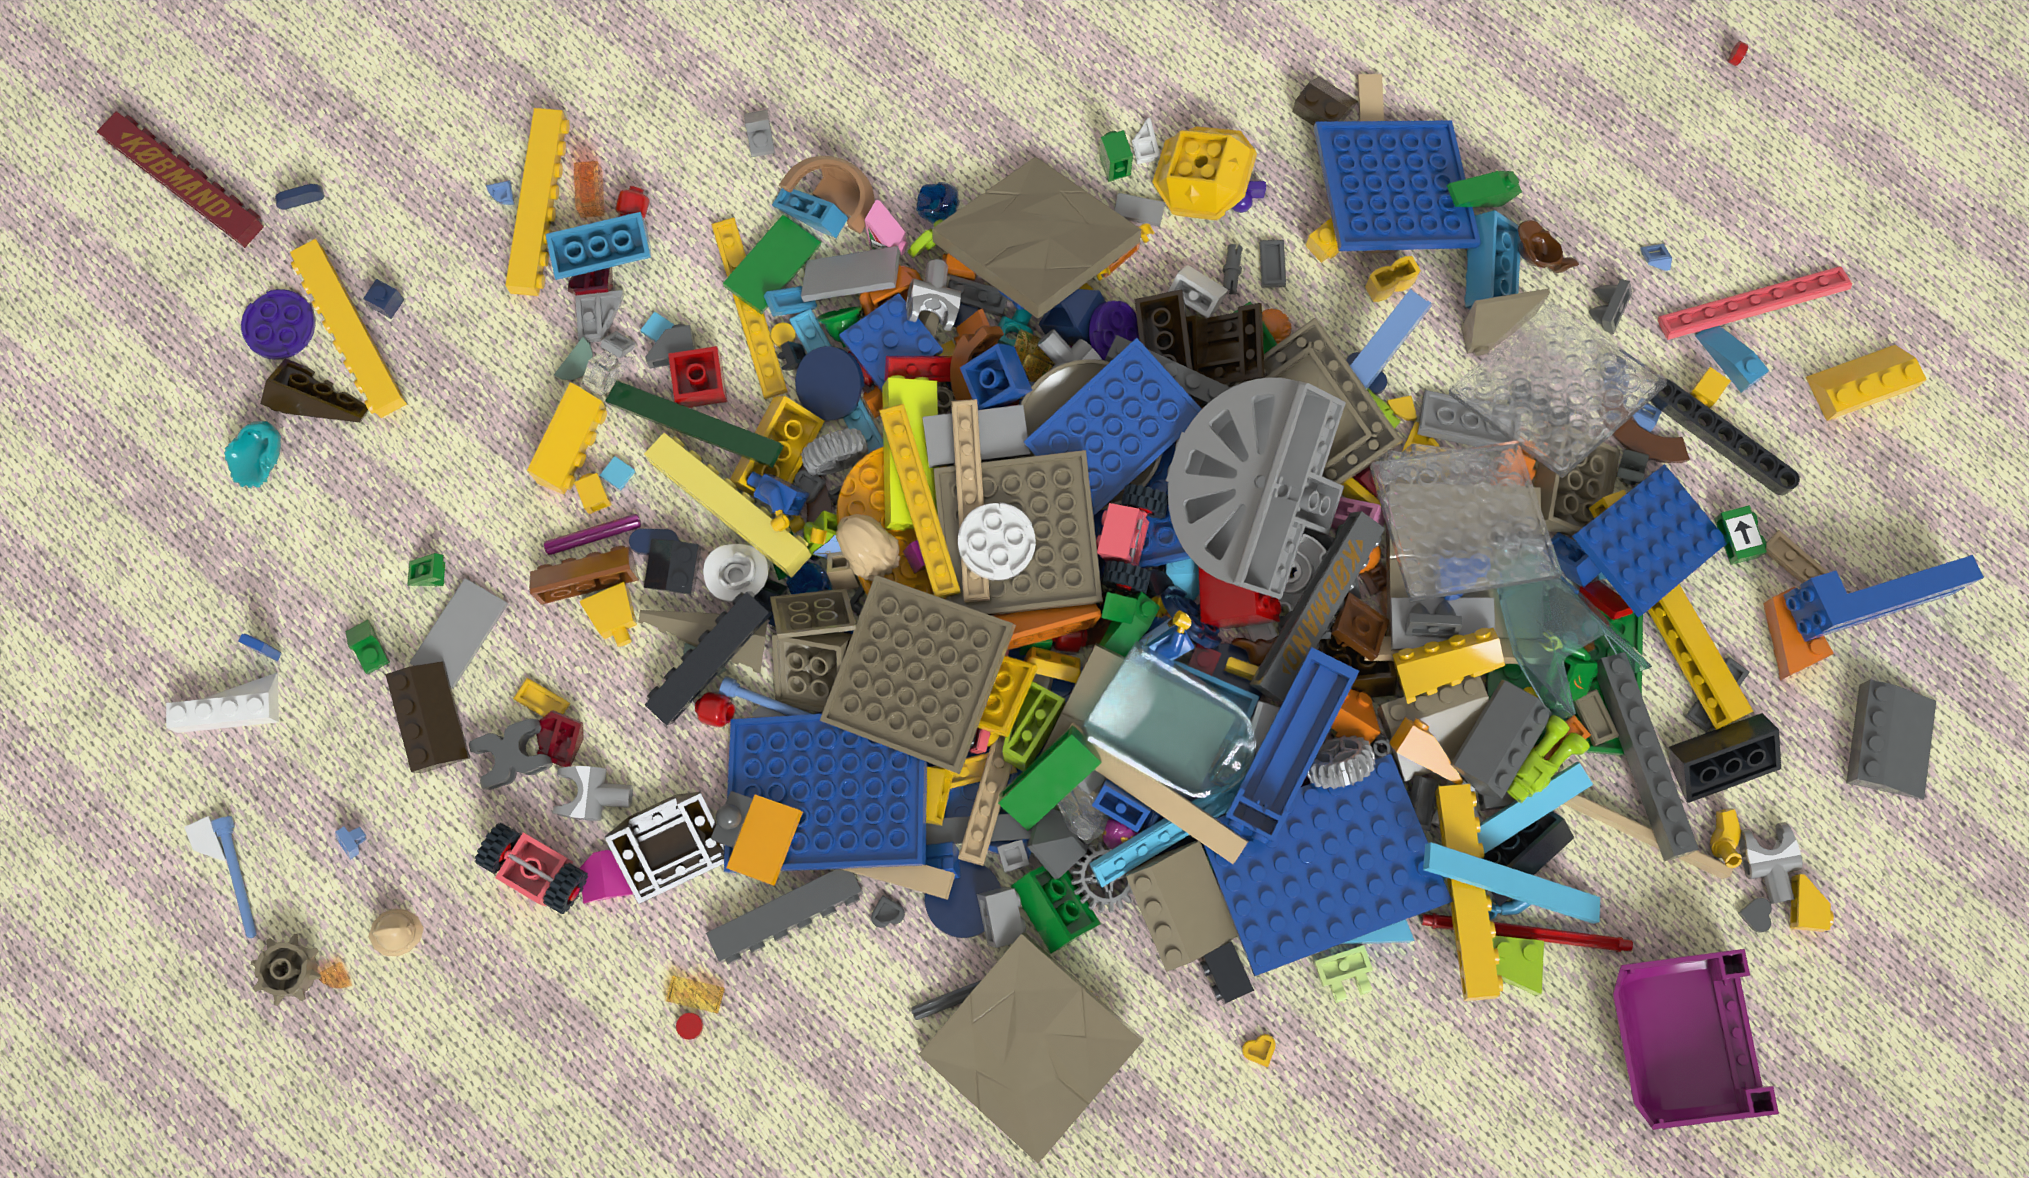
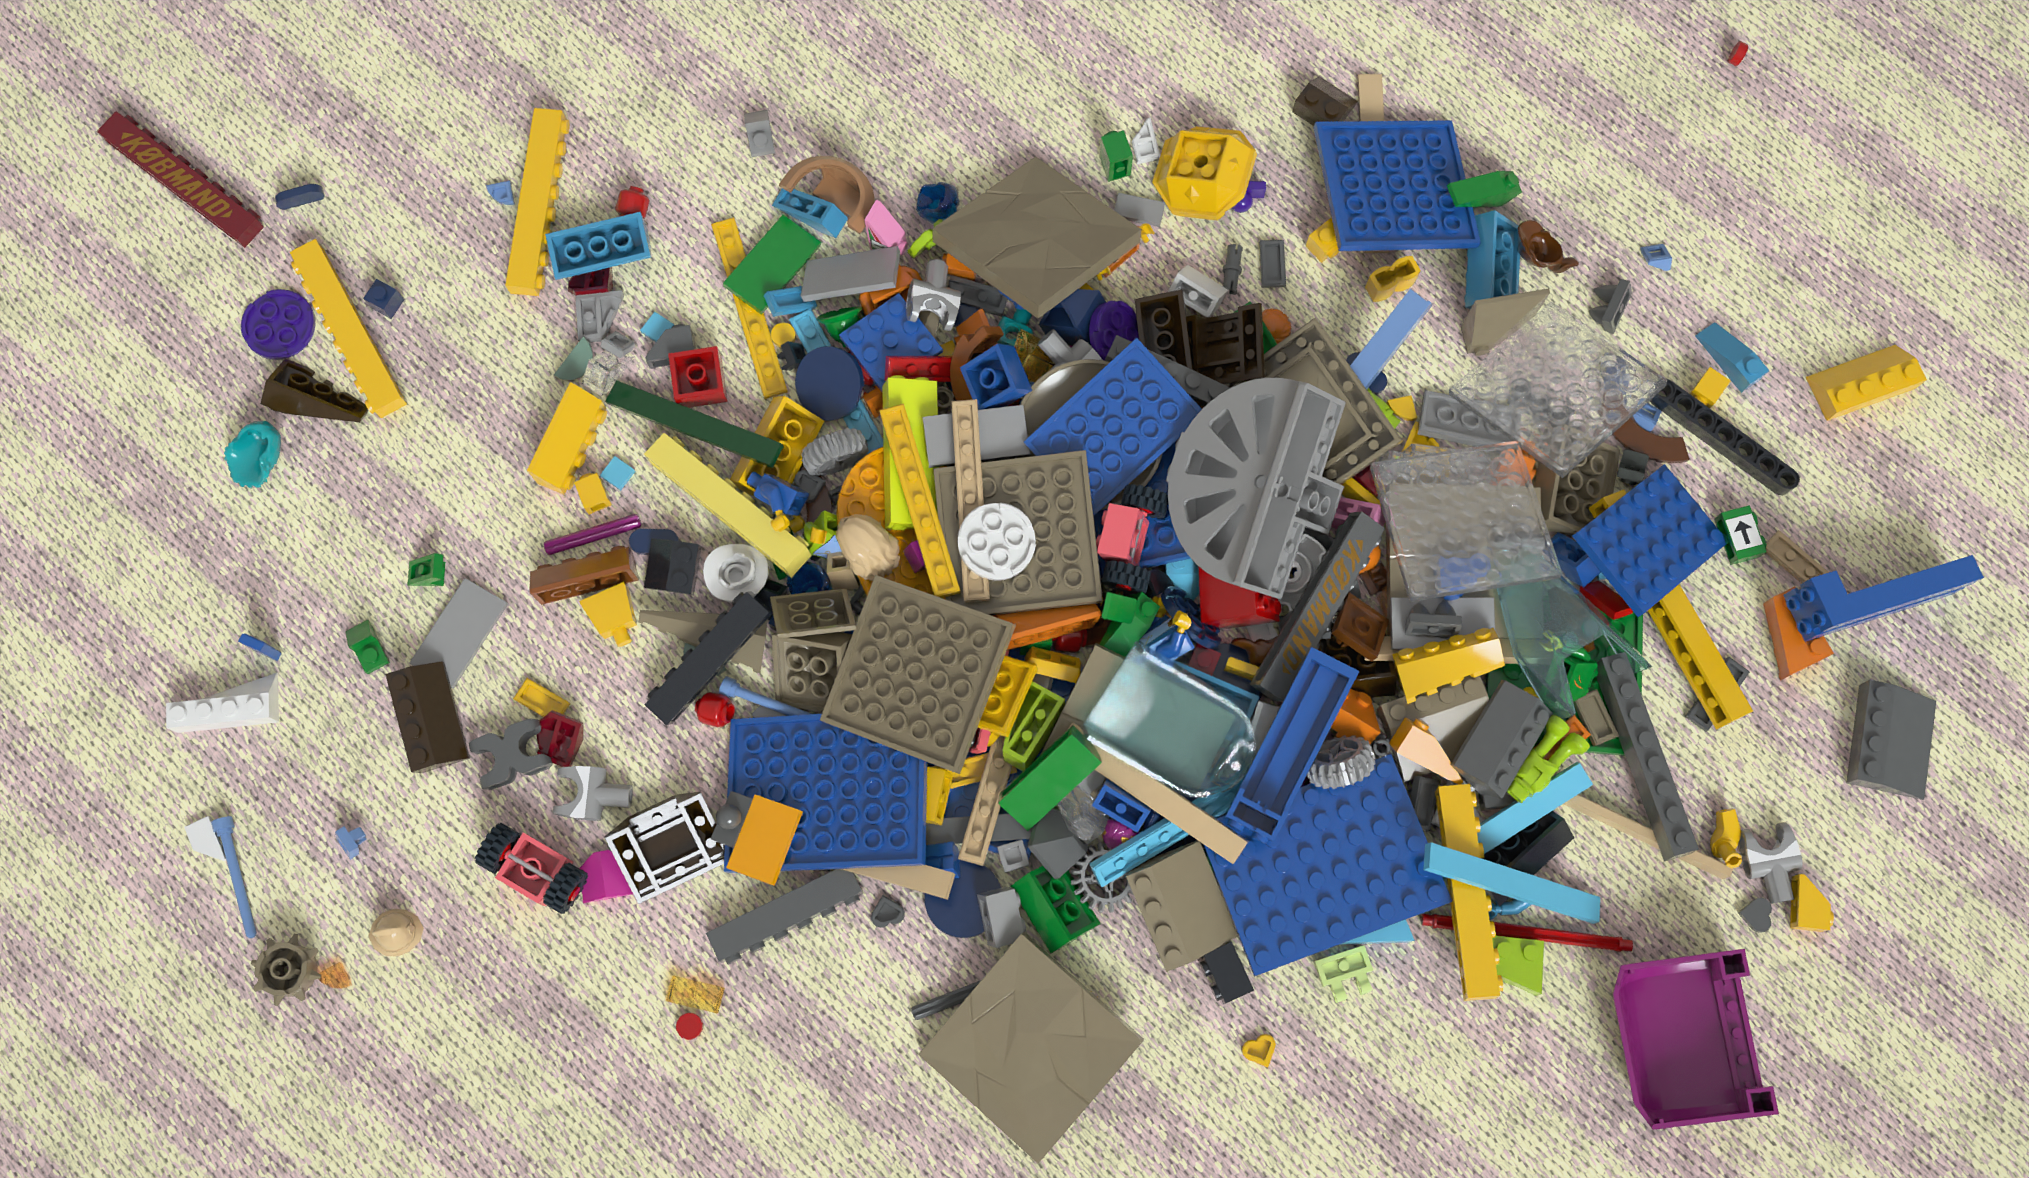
(589, 189): clear orange brick -> none
(1726, 757): black slope -> none
(1754, 302): coral tile -> none

